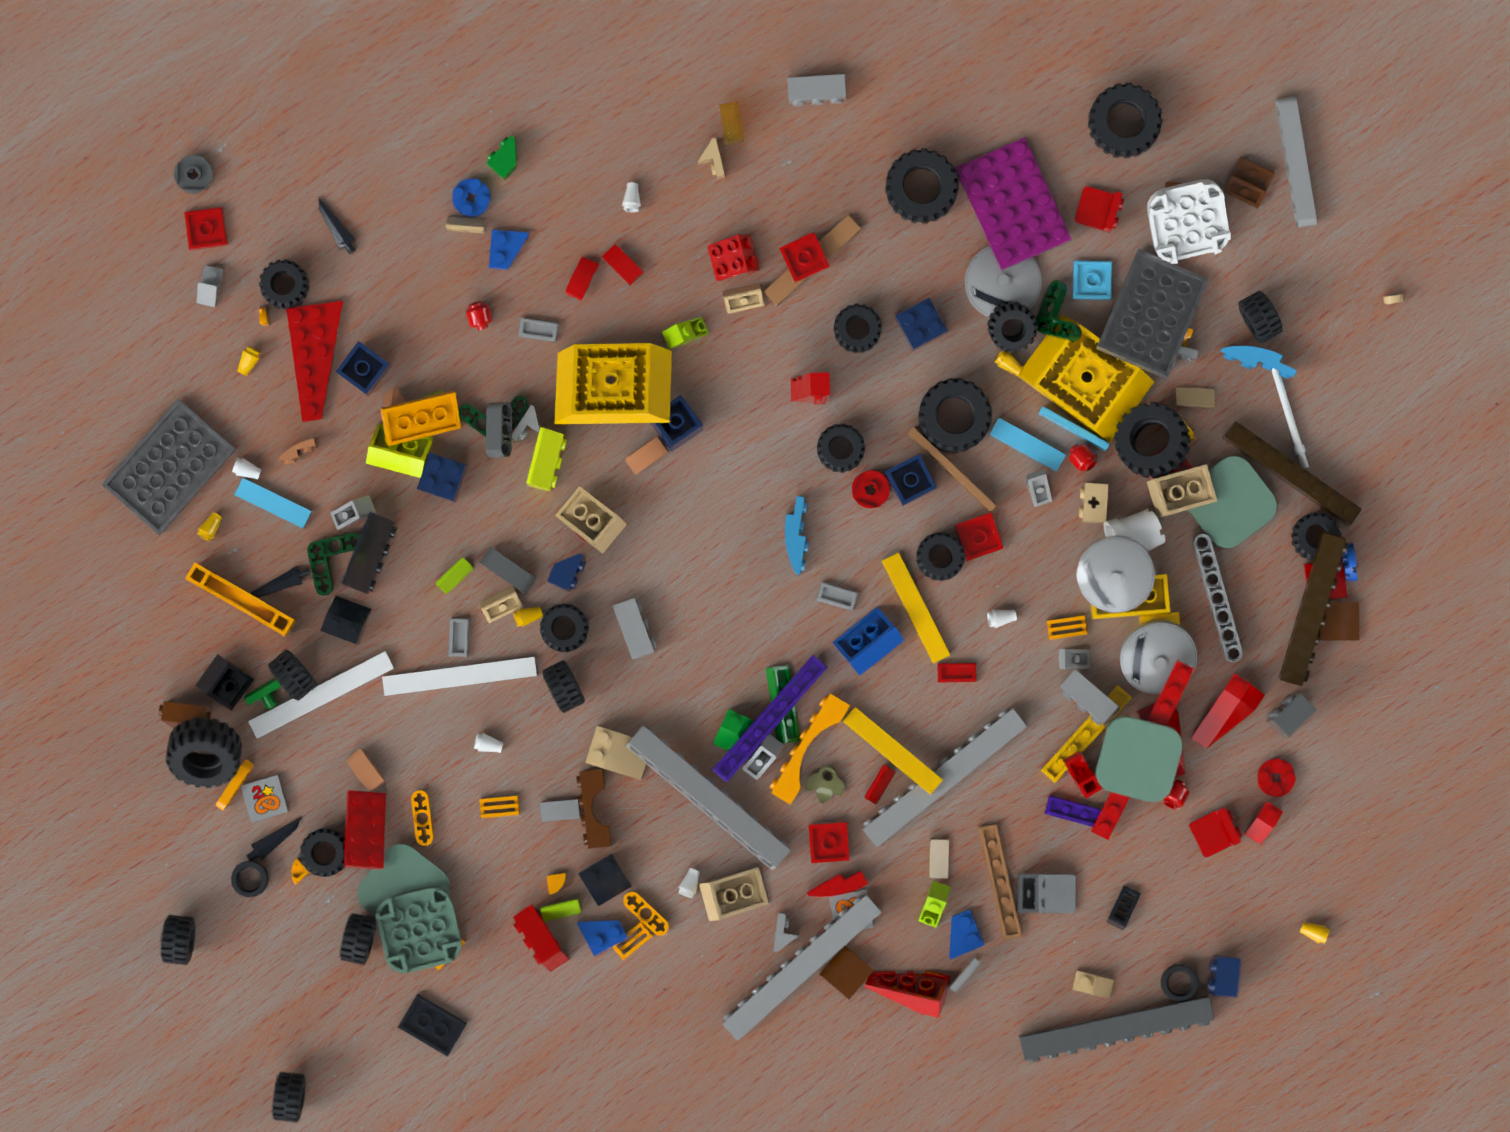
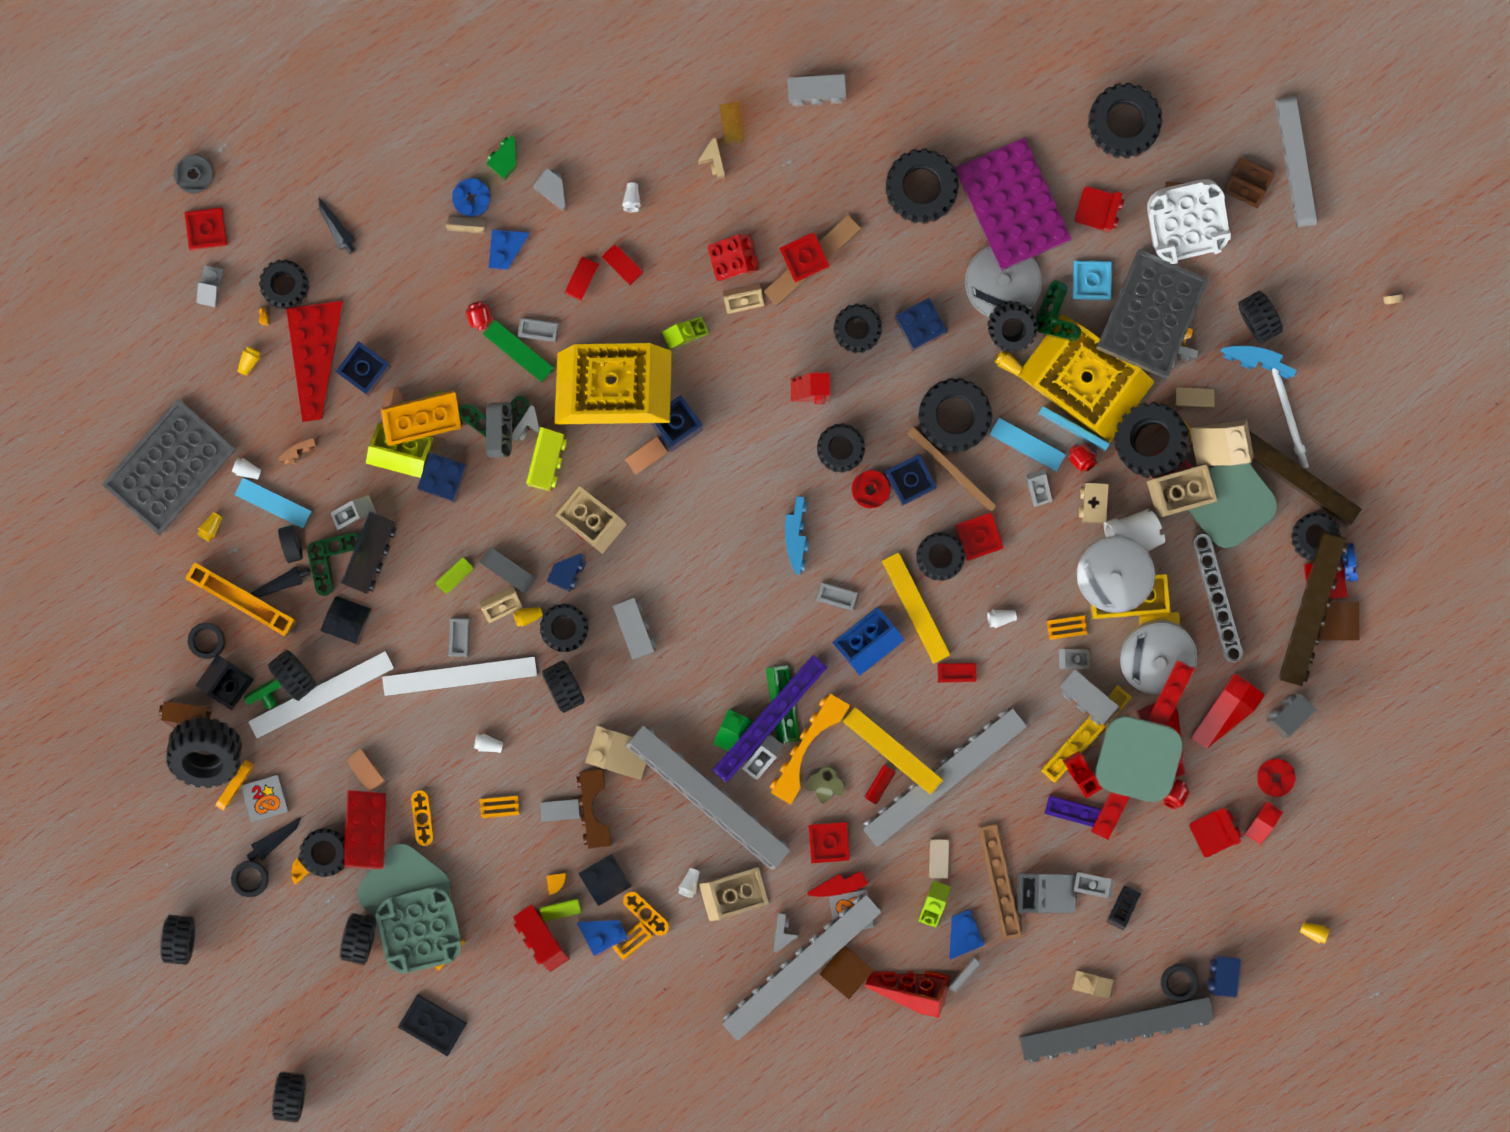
(192, 636): none -> black tyre
(290, 544): none -> black tyre
(518, 351): none -> green tile
(551, 188): none -> light grey slope
(1094, 885): none -> light grey slope
(1222, 443): none -> tan slope

